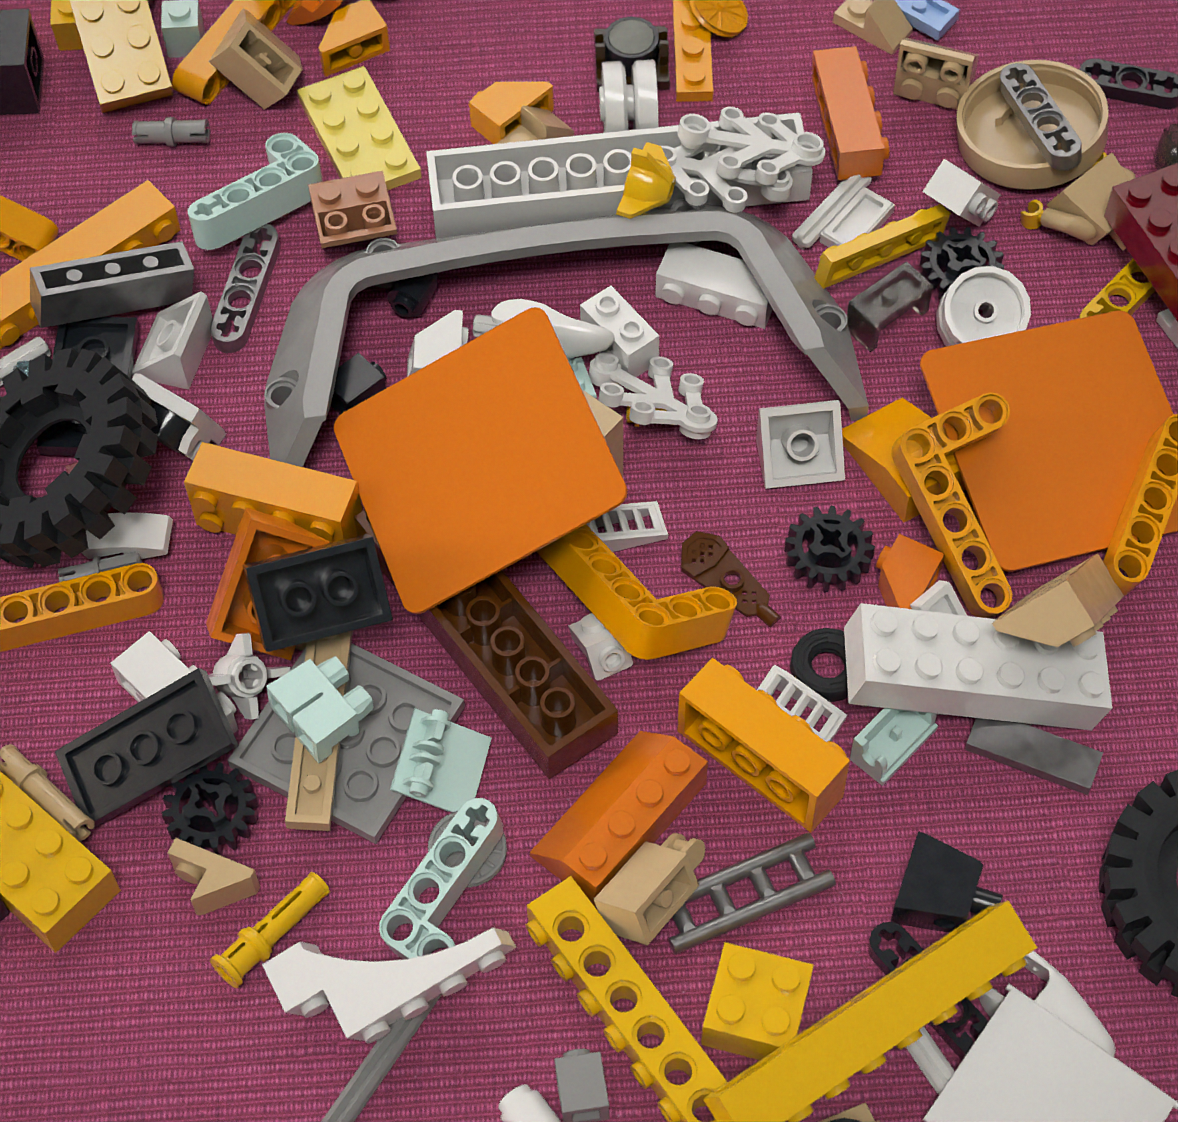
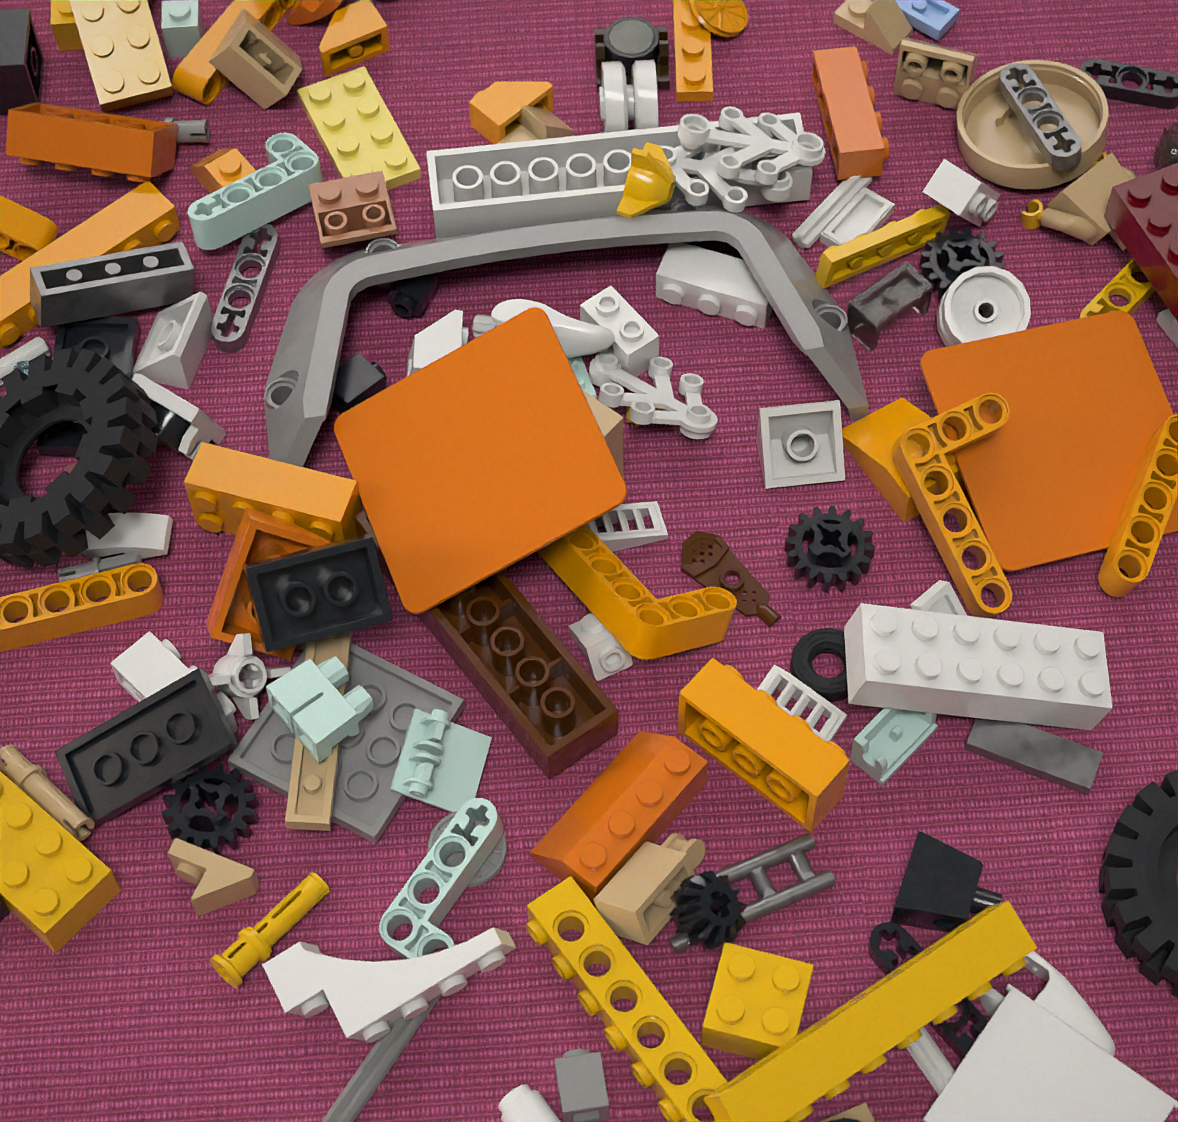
(91, 141): none -> orange brick
(221, 169): none -> light orange slope
(708, 910): none -> black gear
(907, 571): orange slope -> none
(1065, 607): tan slope -> none

